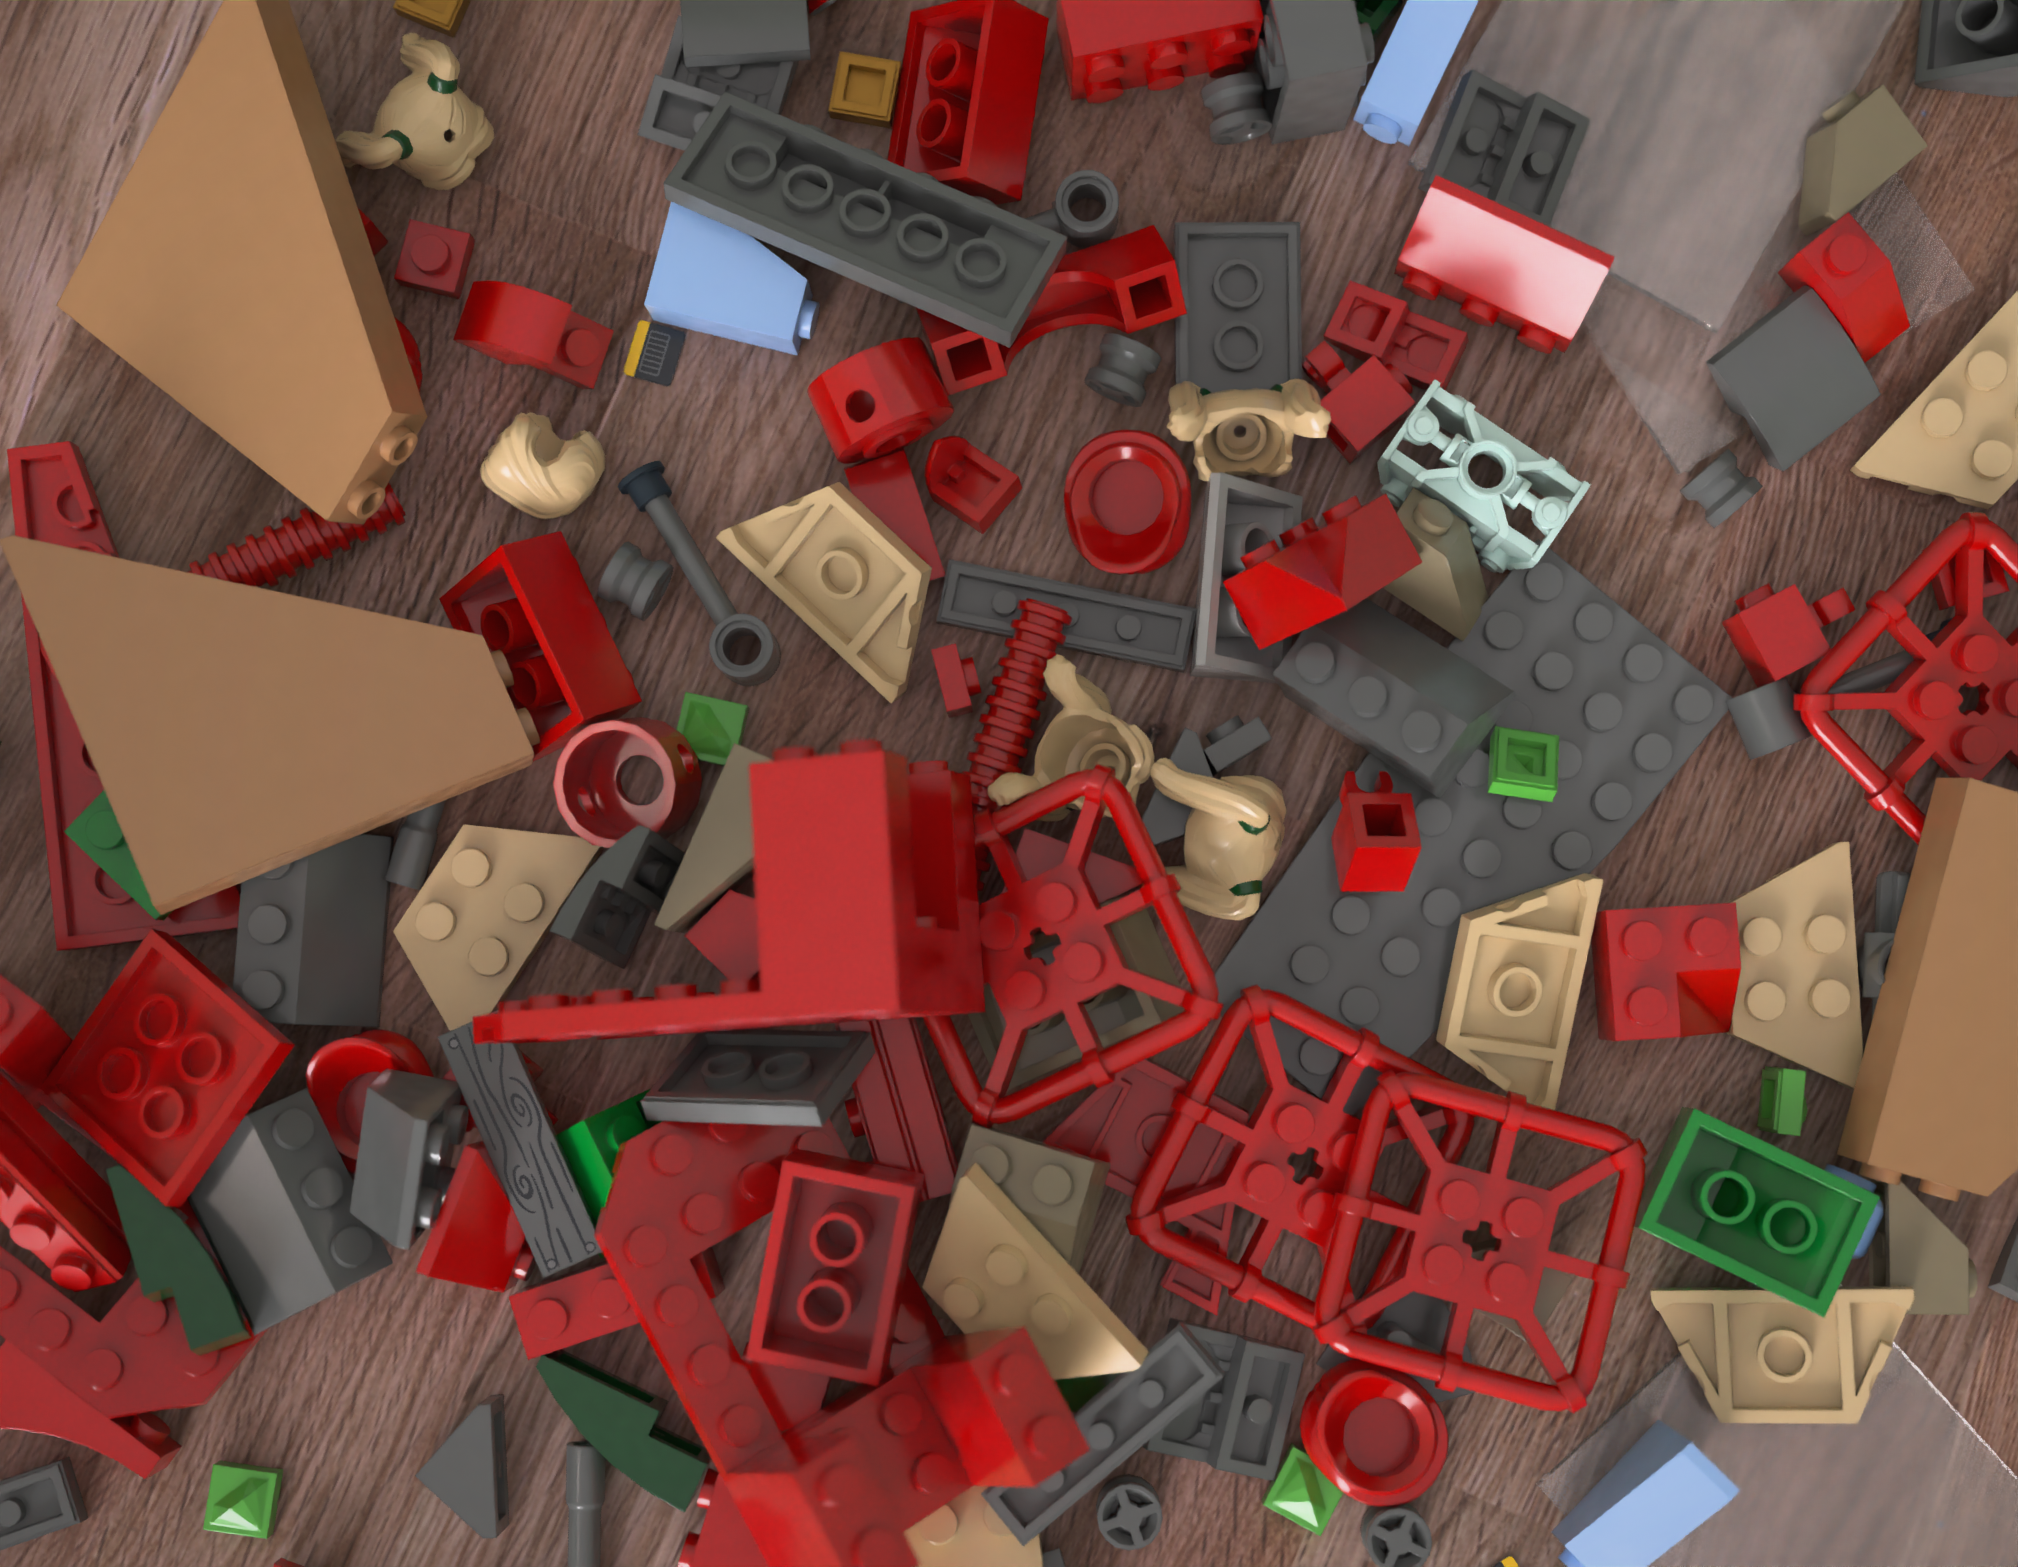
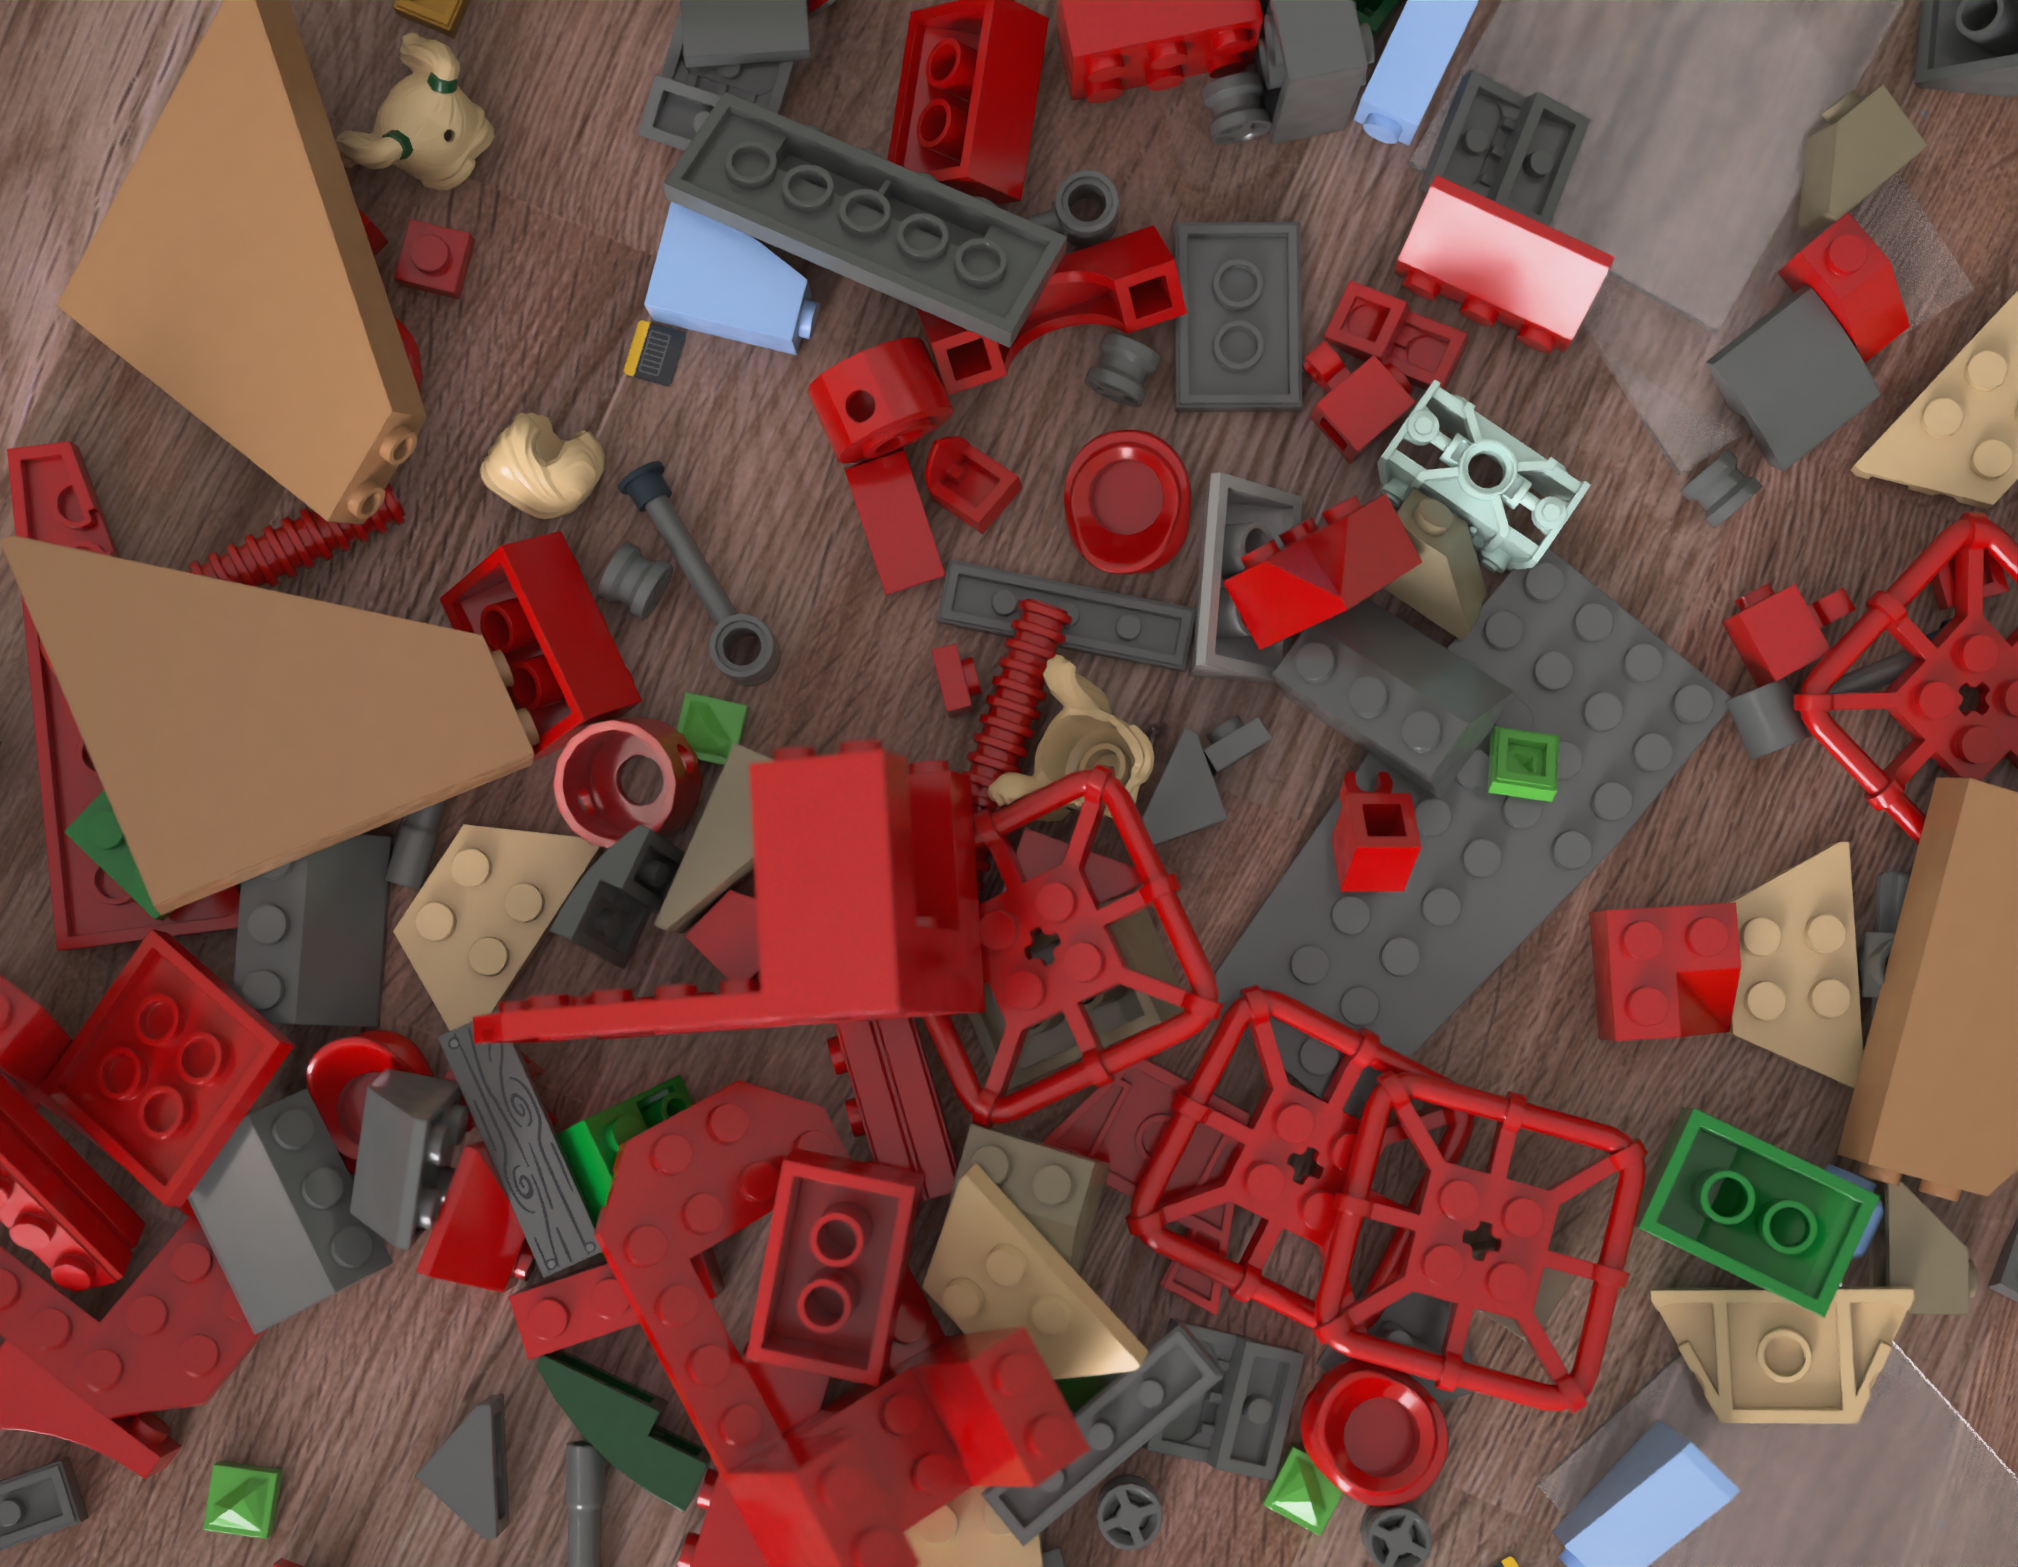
(177, 1264): dark green slope -> none
(533, 330): red brick -> none
(760, 1077): dark grey tile -> none
(842, 579): tan wing -> none
(865, 89): pearl gold tile -> none
(1227, 838): tan hair -> none
(1269, 423): tan hair -> none
(1520, 985): tan wing -> none
(1782, 1101): bright green tile -> none

